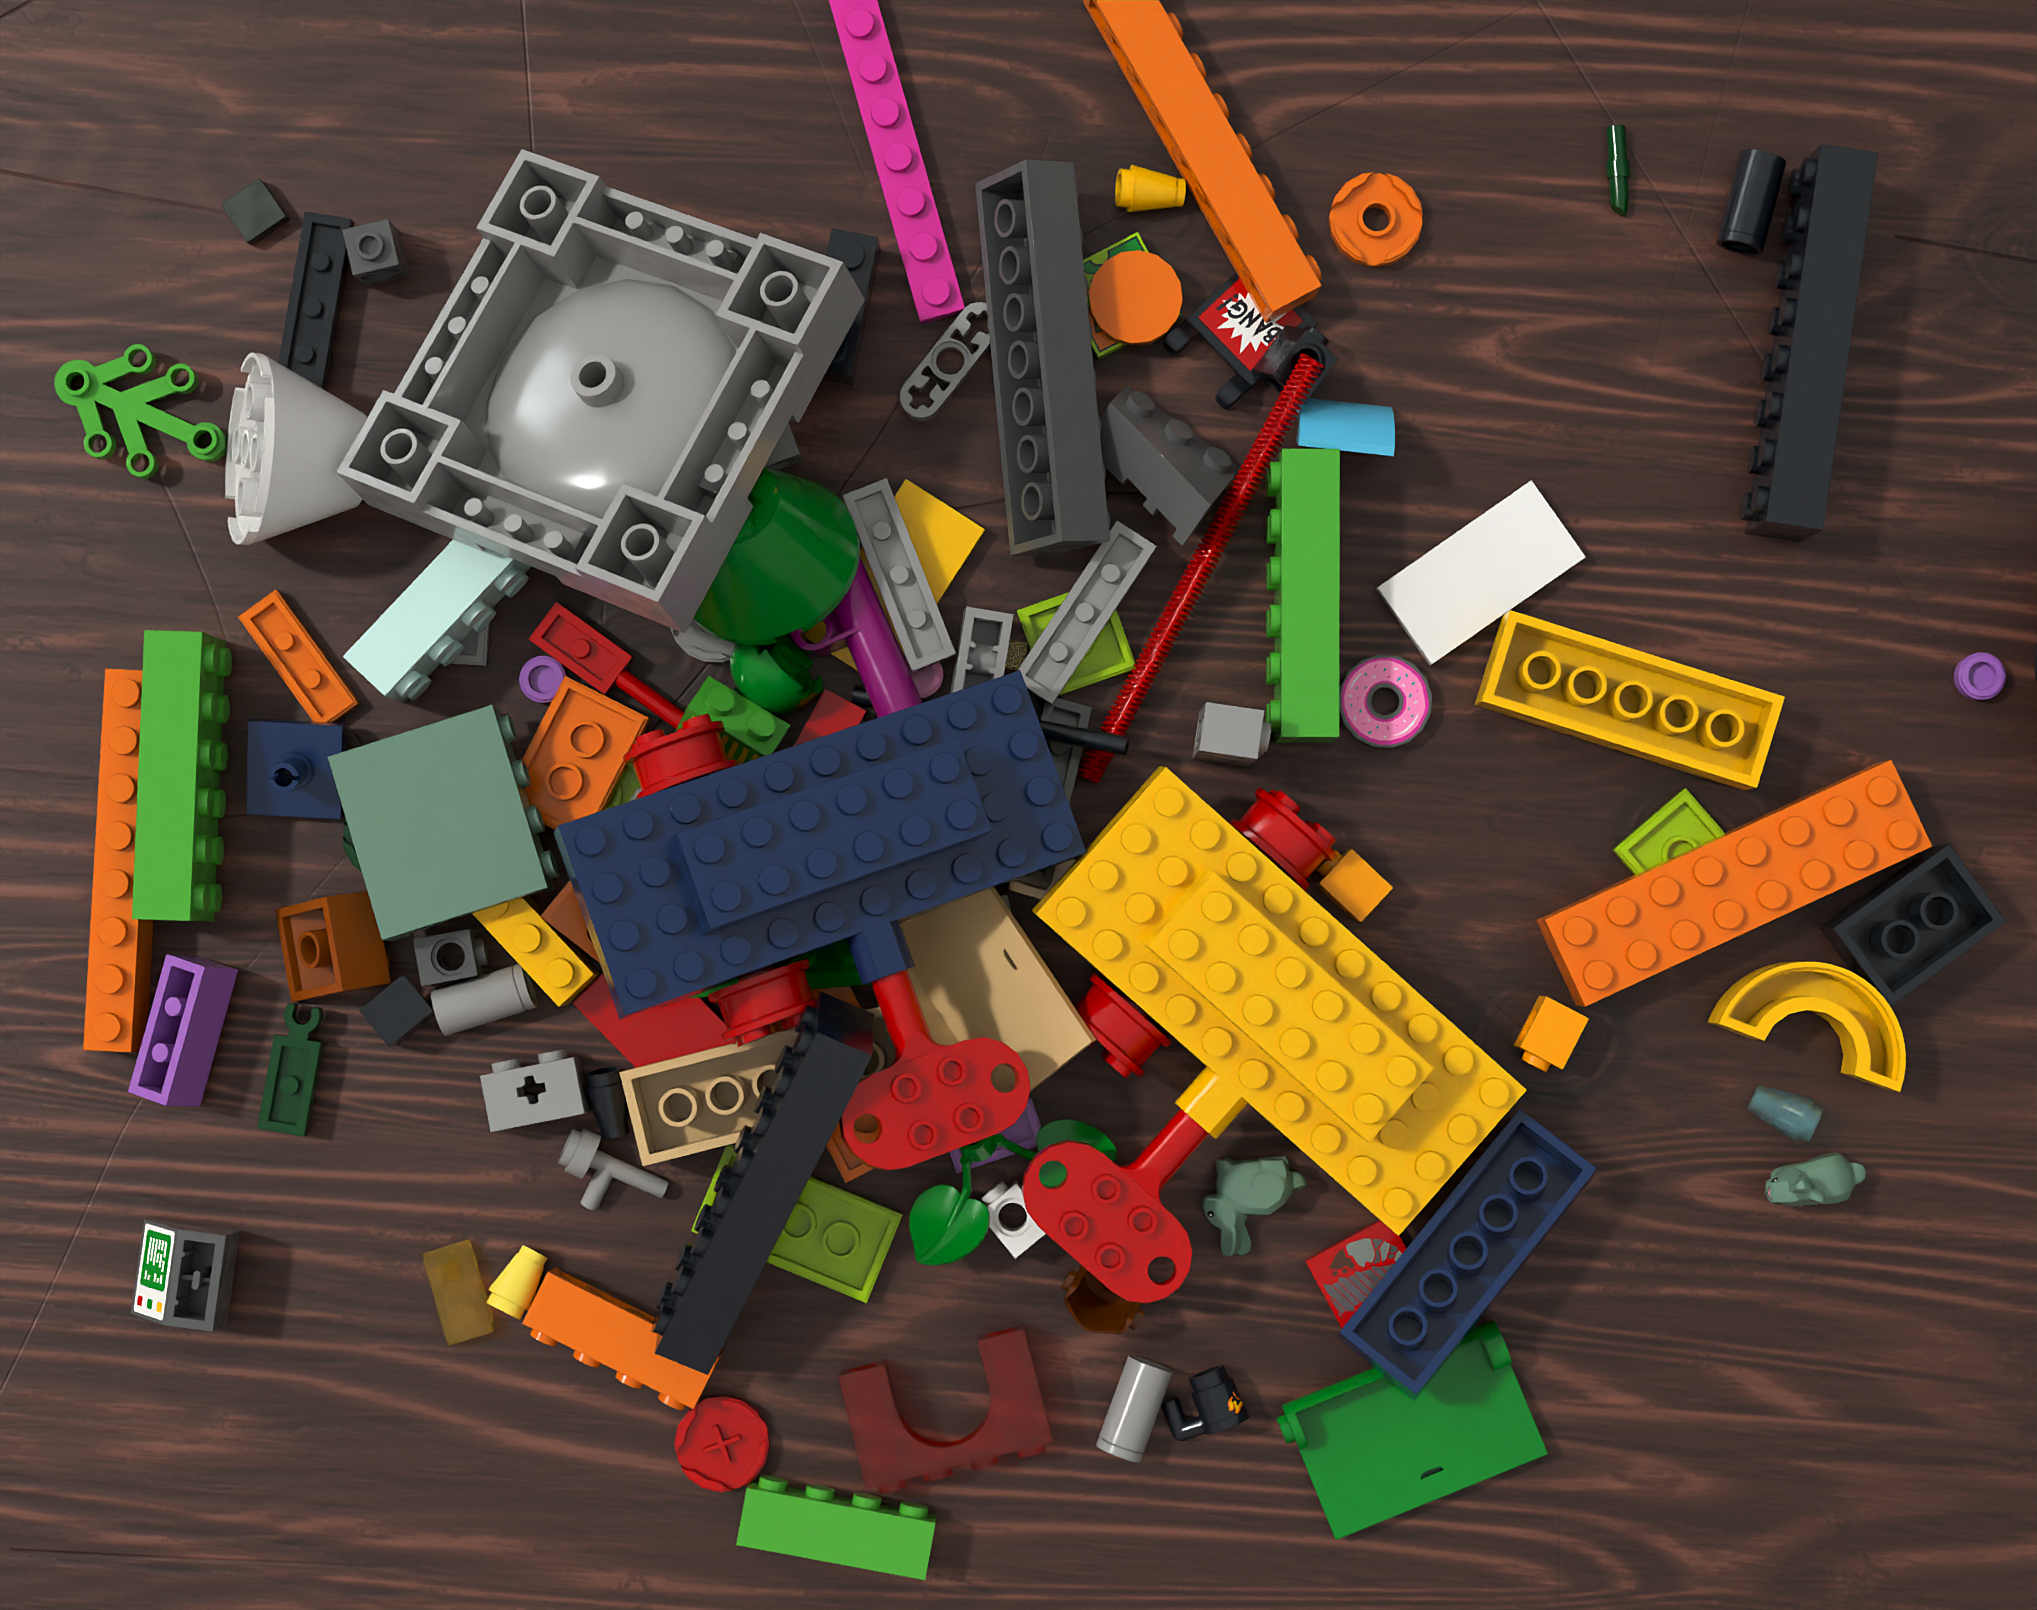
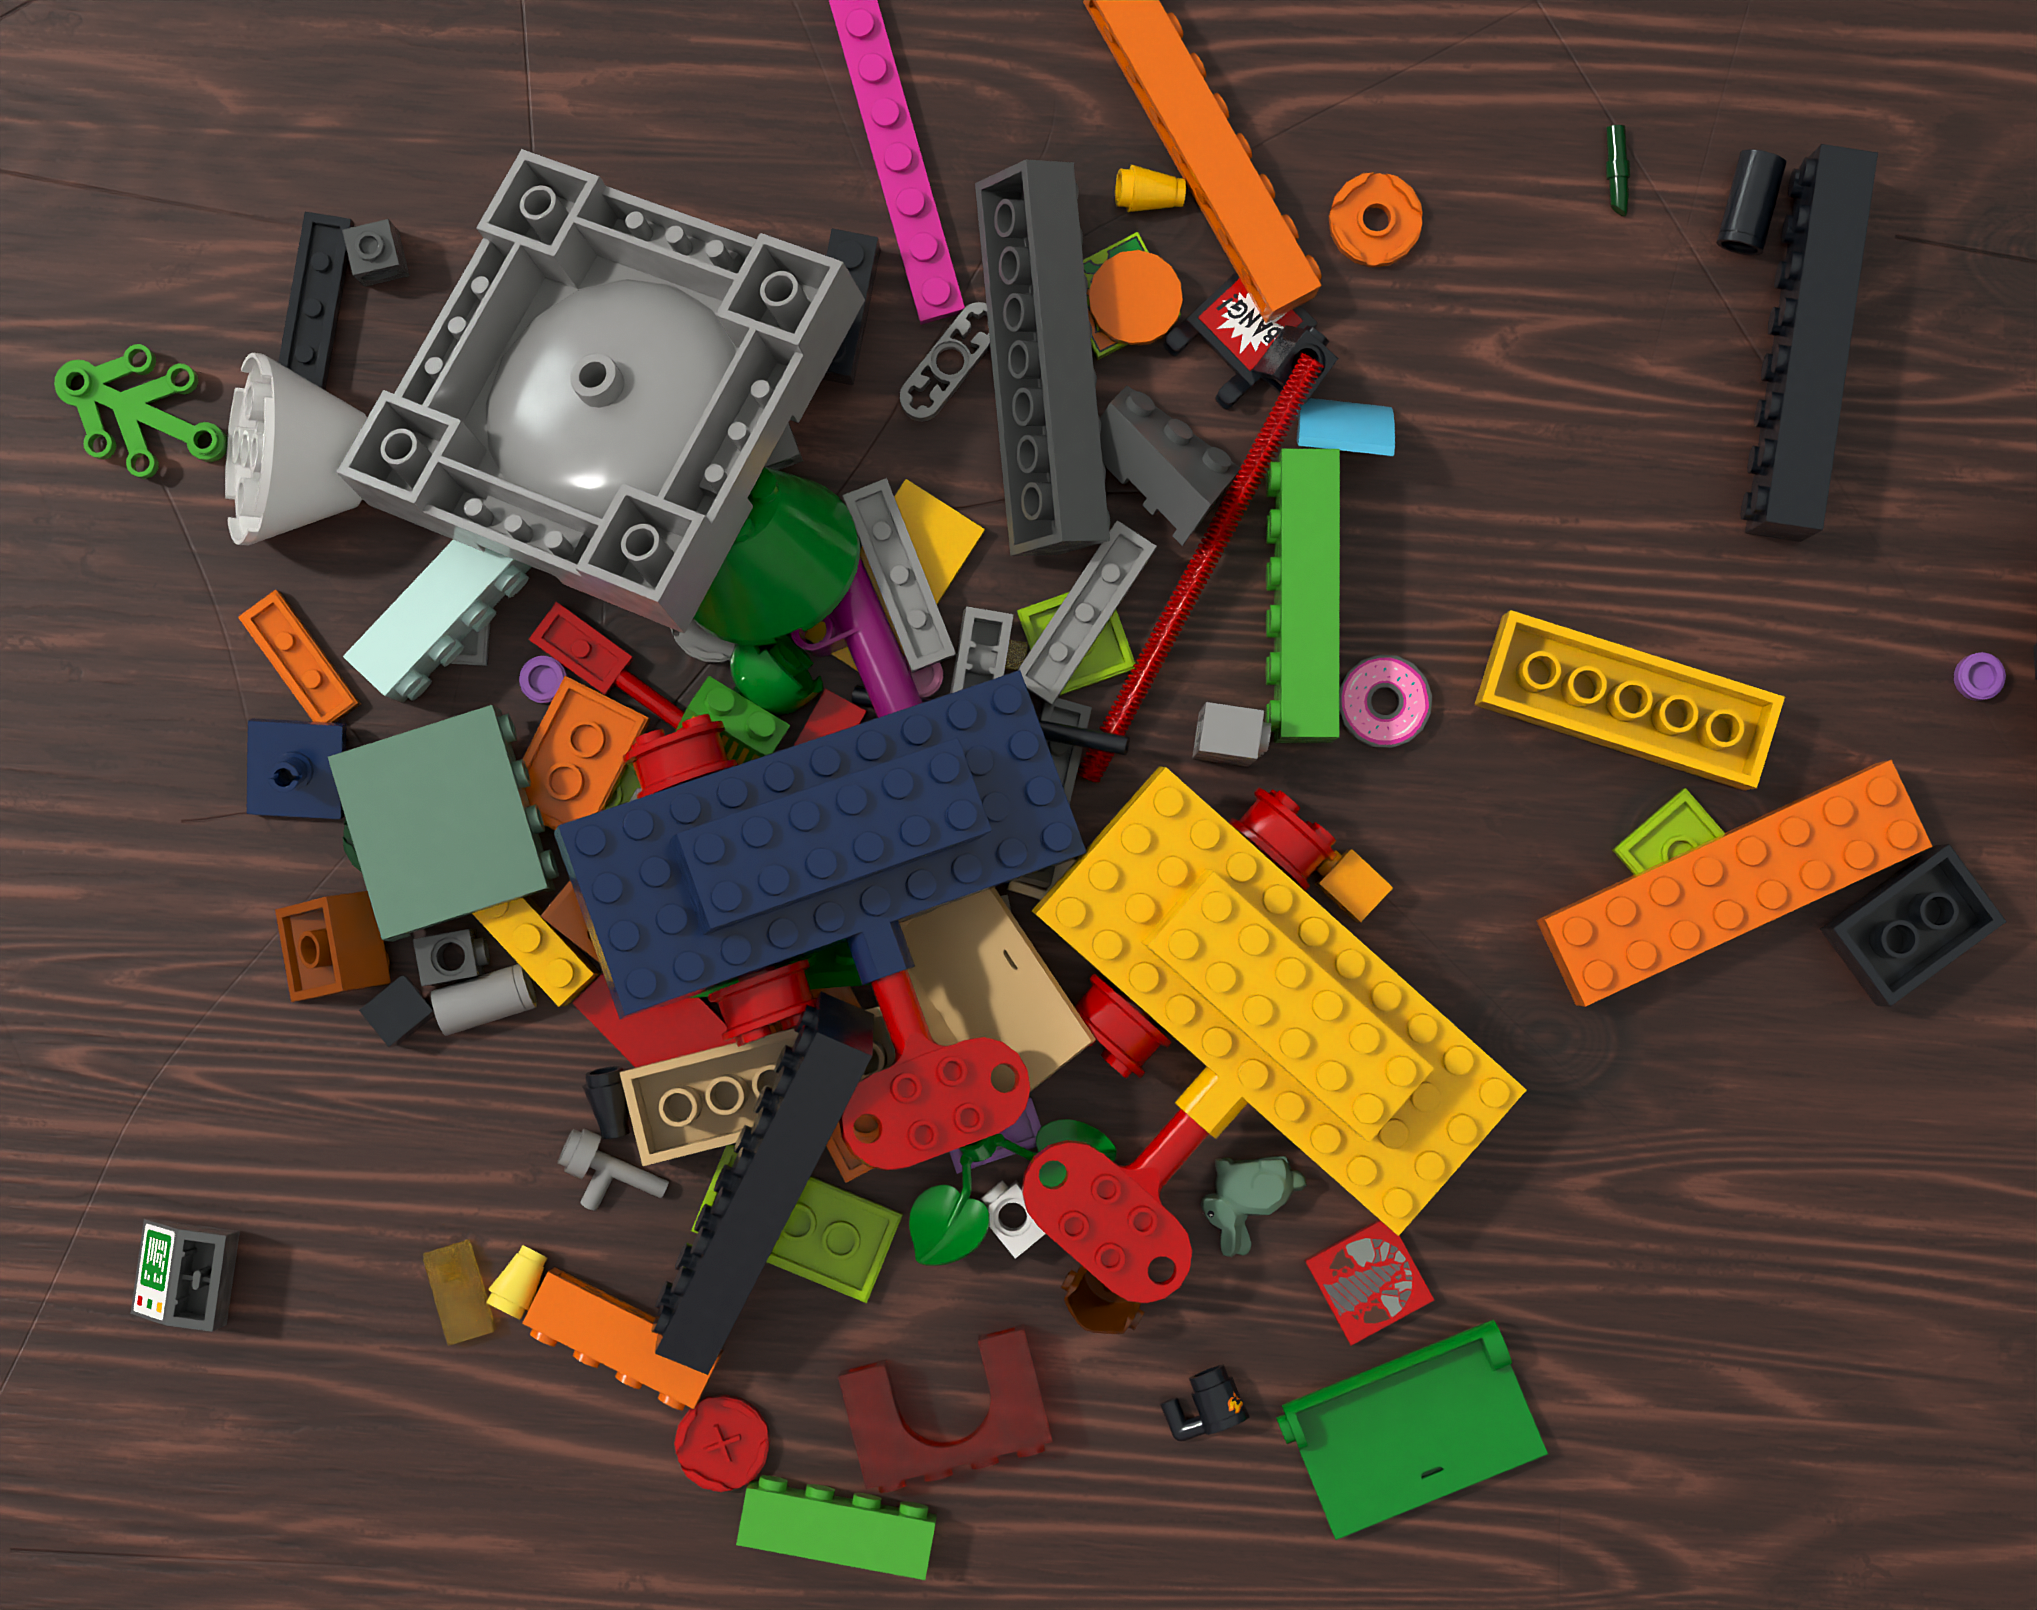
(117, 944): orange brick -> none
(180, 776): bright green brick -> none
(182, 1030): medium lavender brick -> none
(255, 212): pearl dark grey tile -> none
(292, 1075): dark green plate -> none
(506, 1097): light grey brick -> none
(1134, 1408): light grey pin -> none
(1467, 1254): dark blue brick -> none
(1480, 572): white tile -> none
(1549, 1034): light orange brick -> none
(1786, 1112): clear light blue cone -> none
(1817, 1181): sand green animal -> none
(1852, 1006): yellow brick -> none

